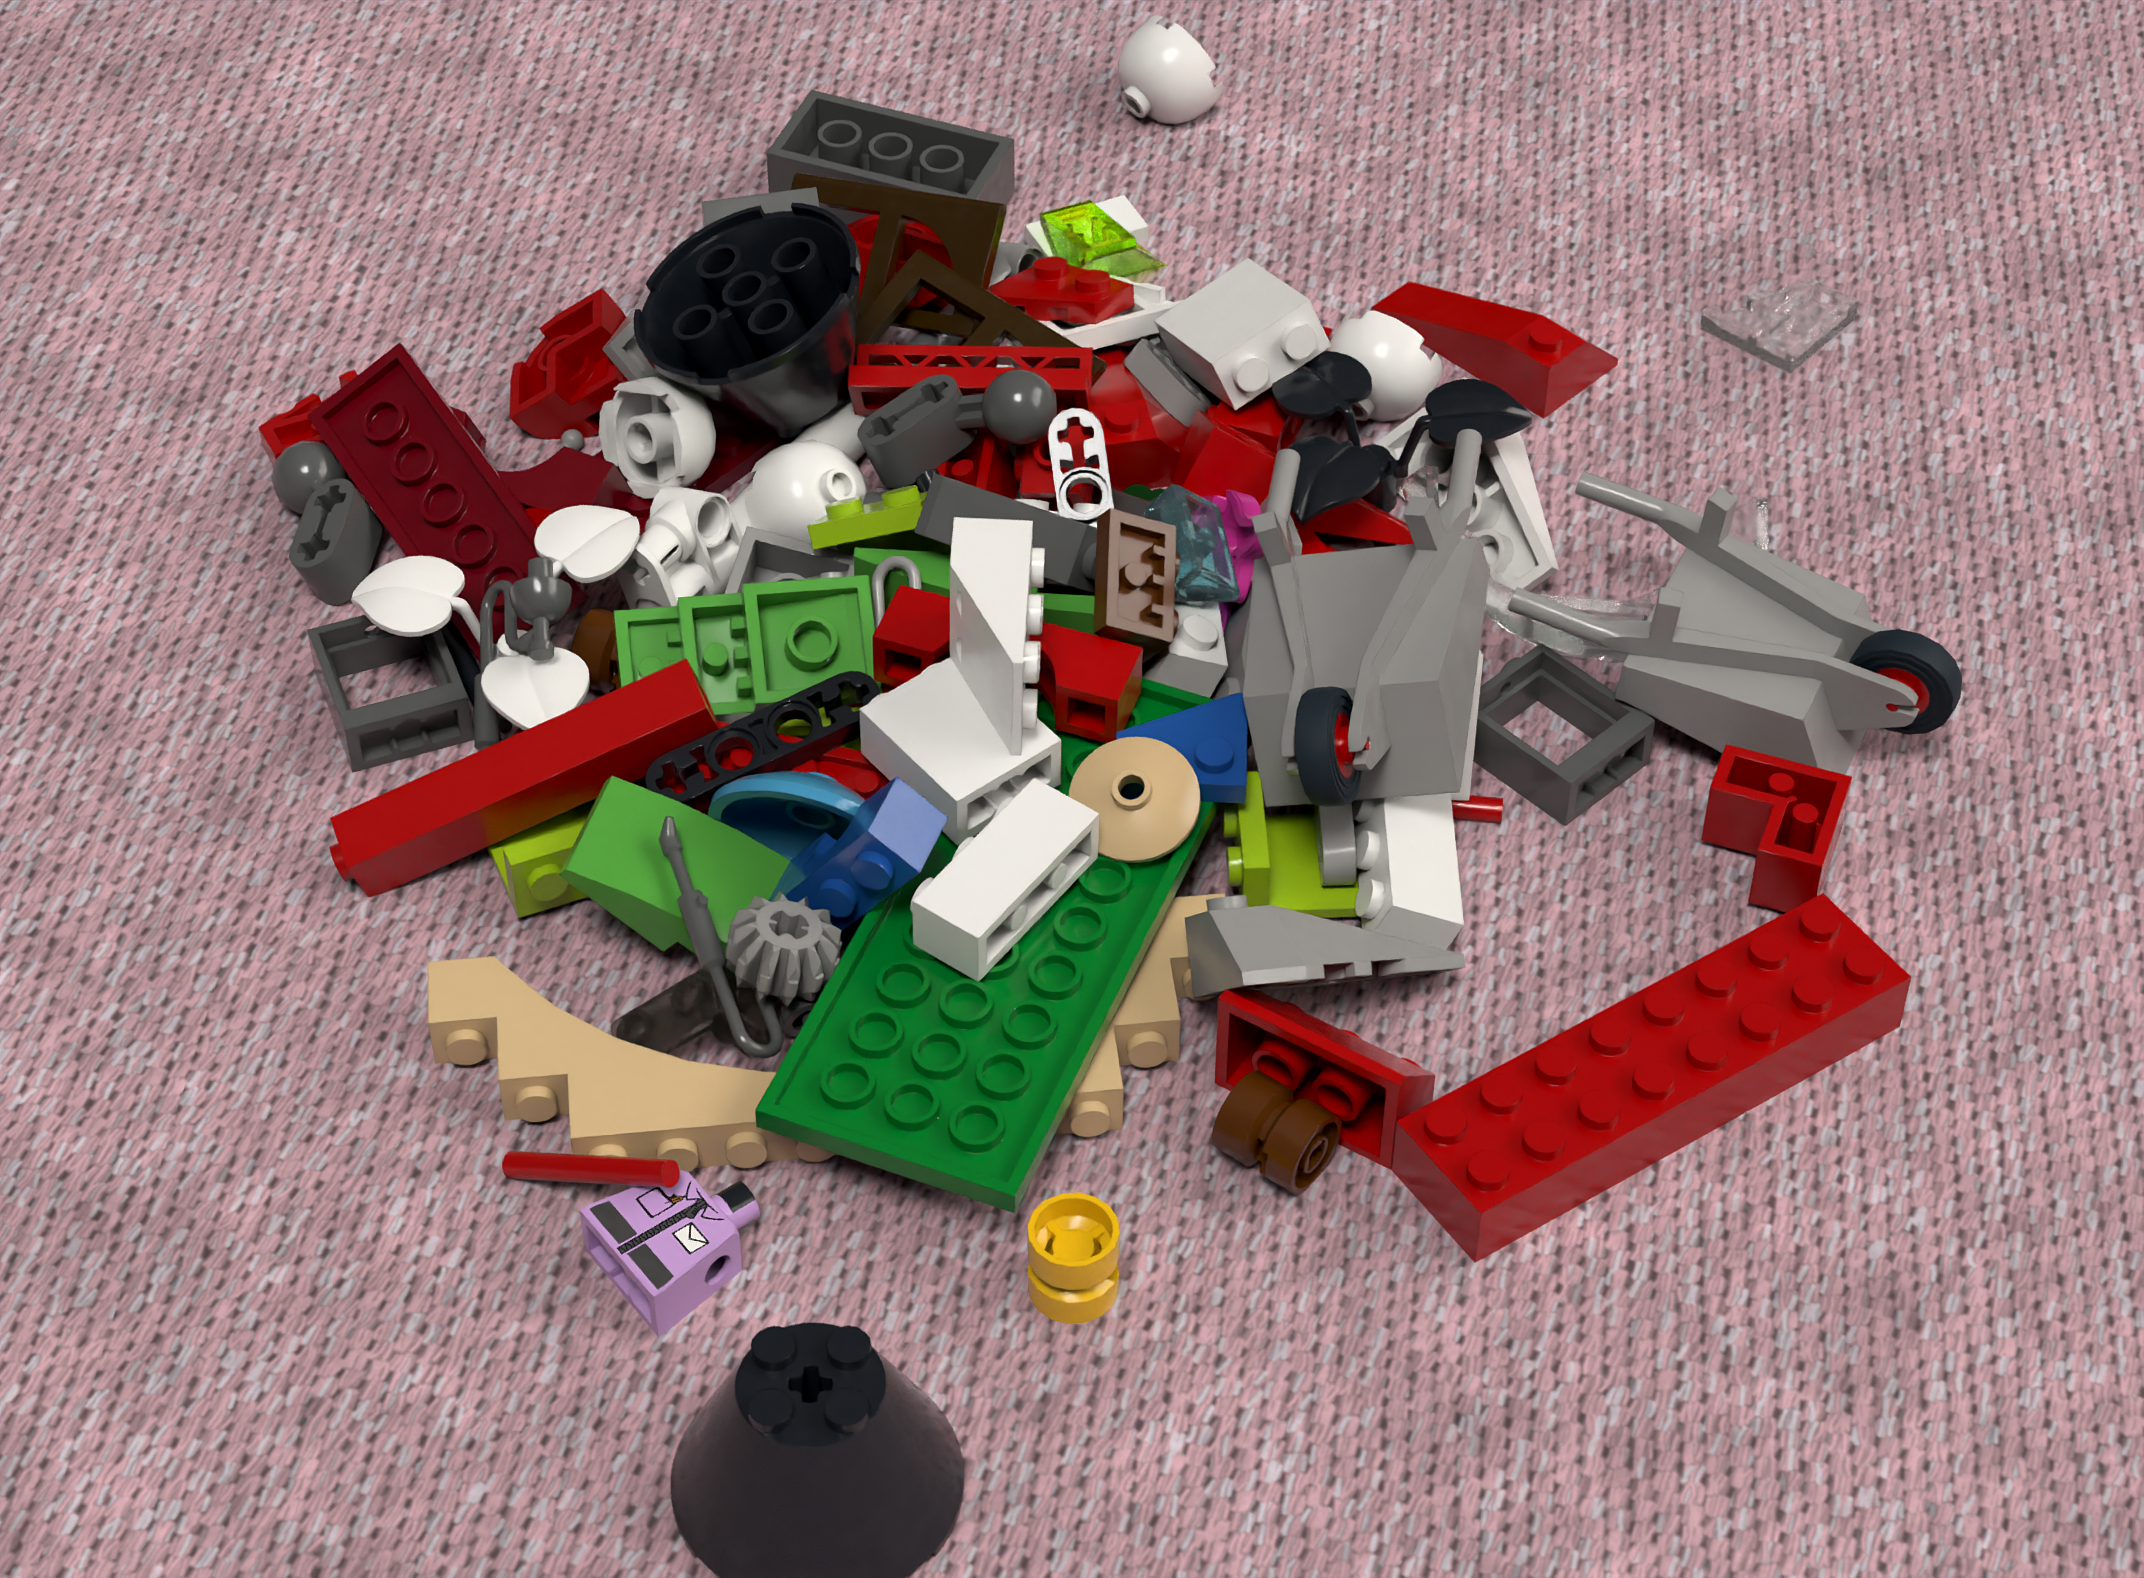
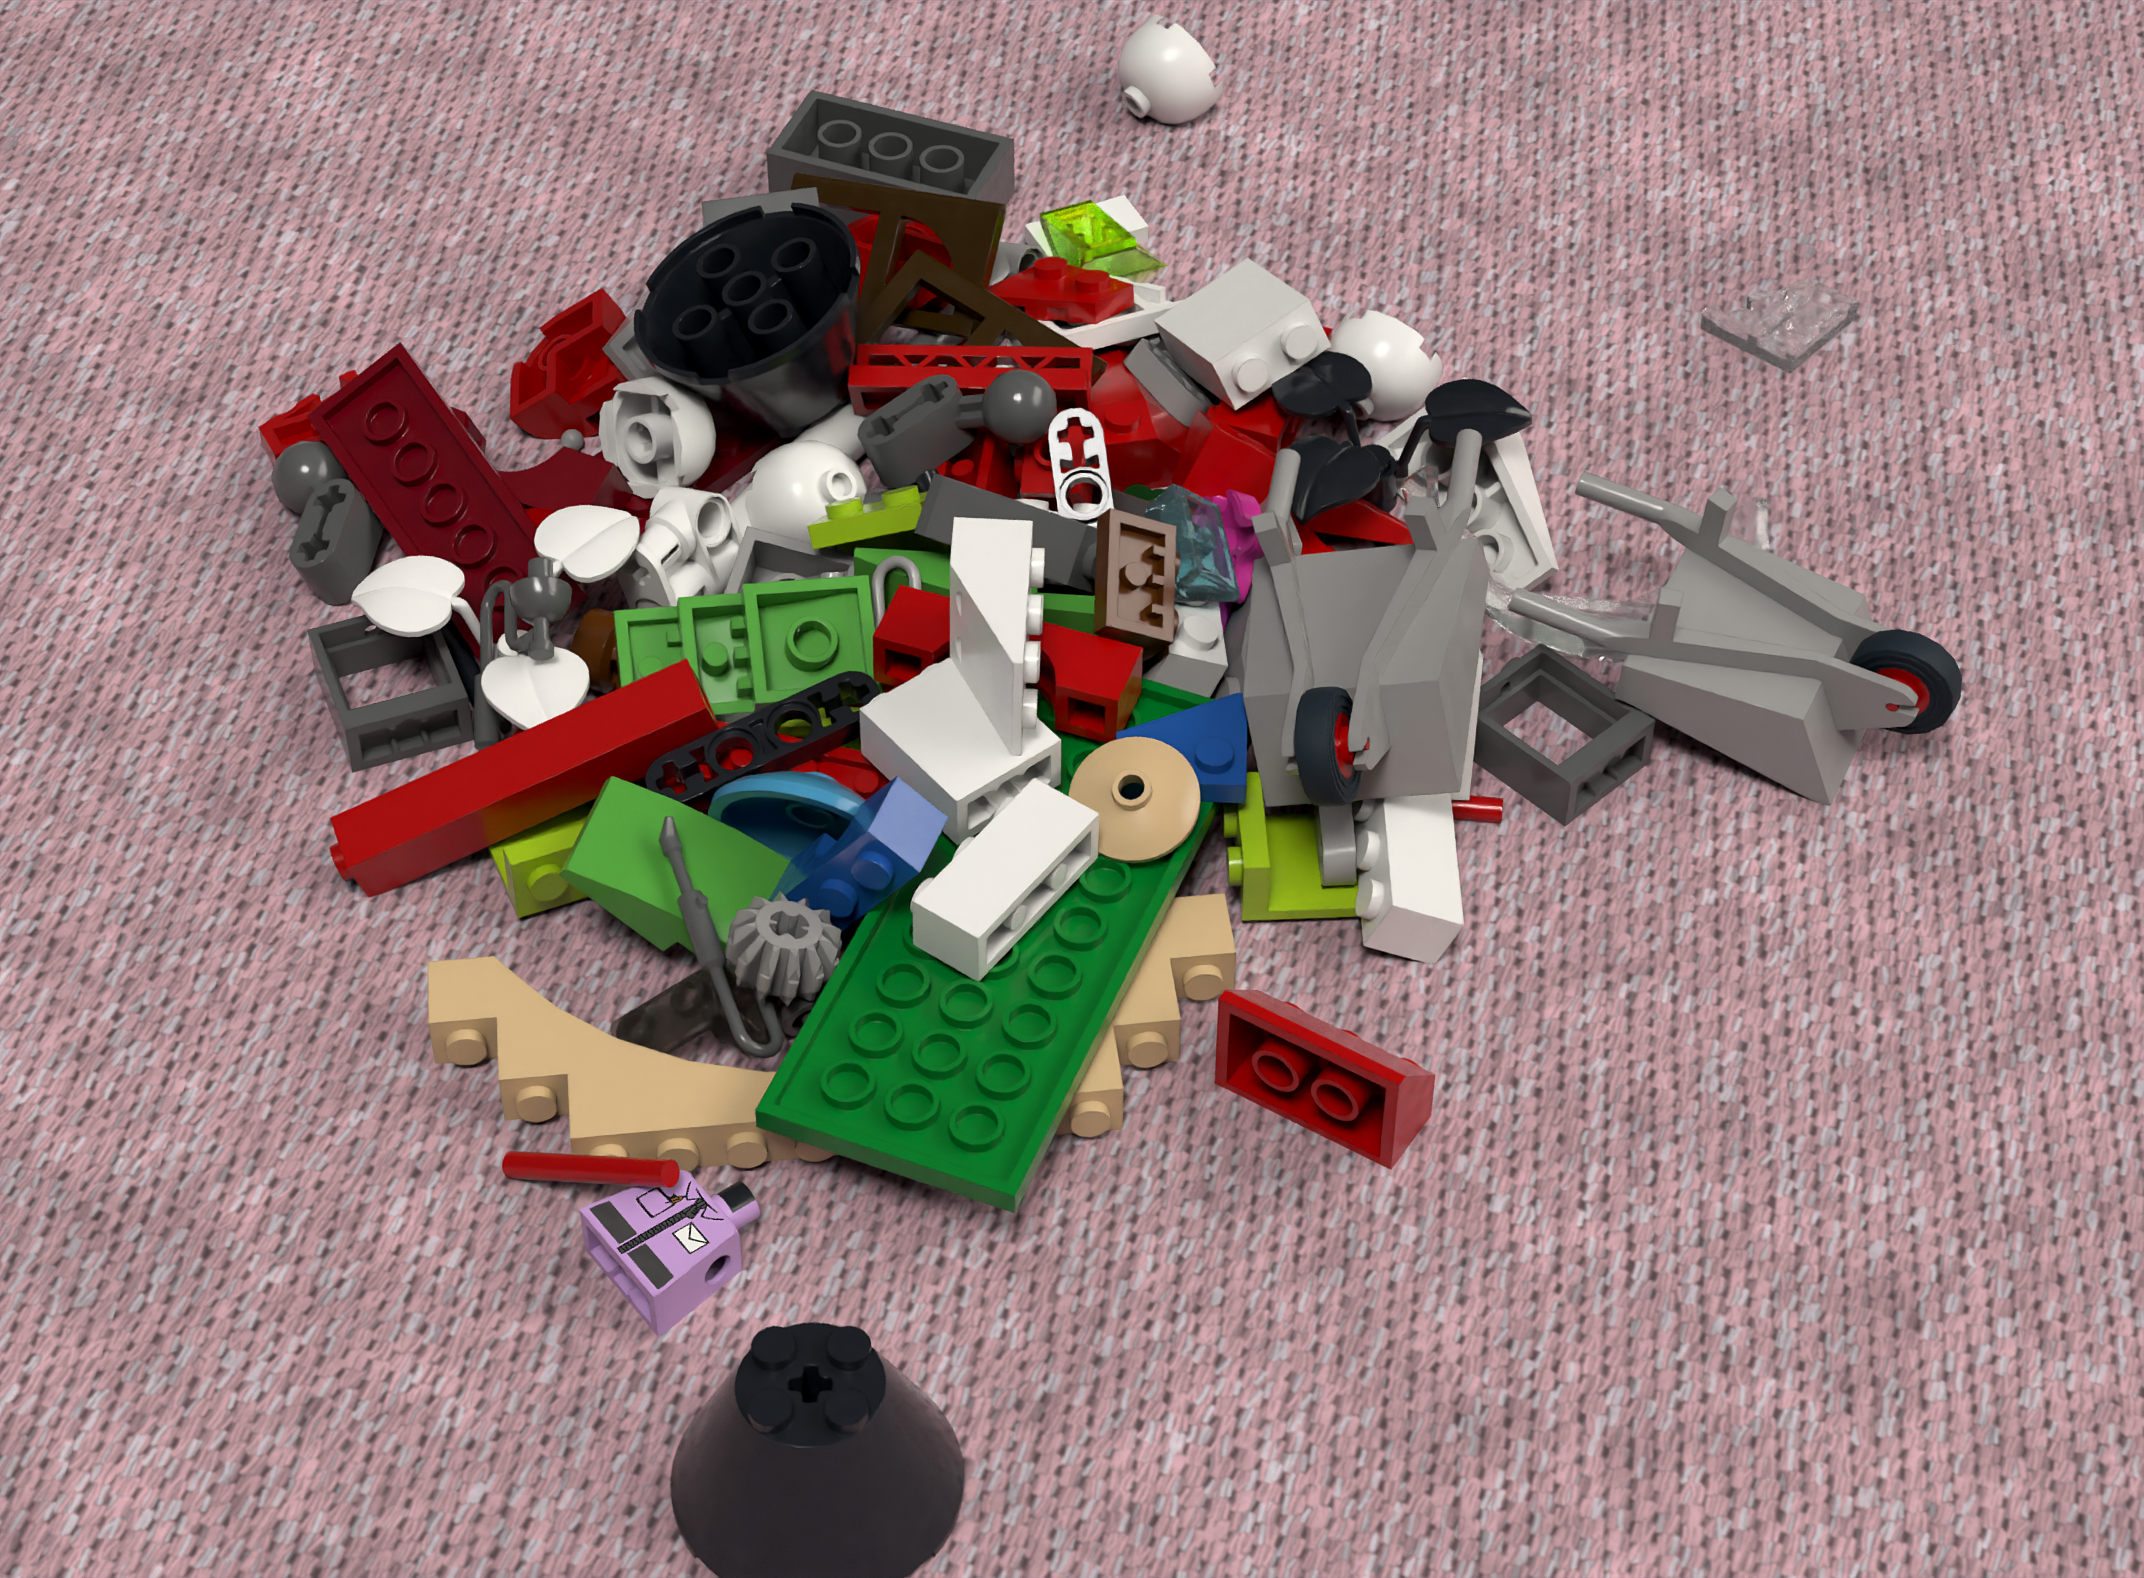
(1073, 1257): yellow wheel -> none
(1268, 1127): reddish brown wheel -> none
(1288, 949): light grey wedge -> none
(1501, 344): red wedge -> none
(1648, 1076): red brick -> none
(1782, 815): red brick -> none

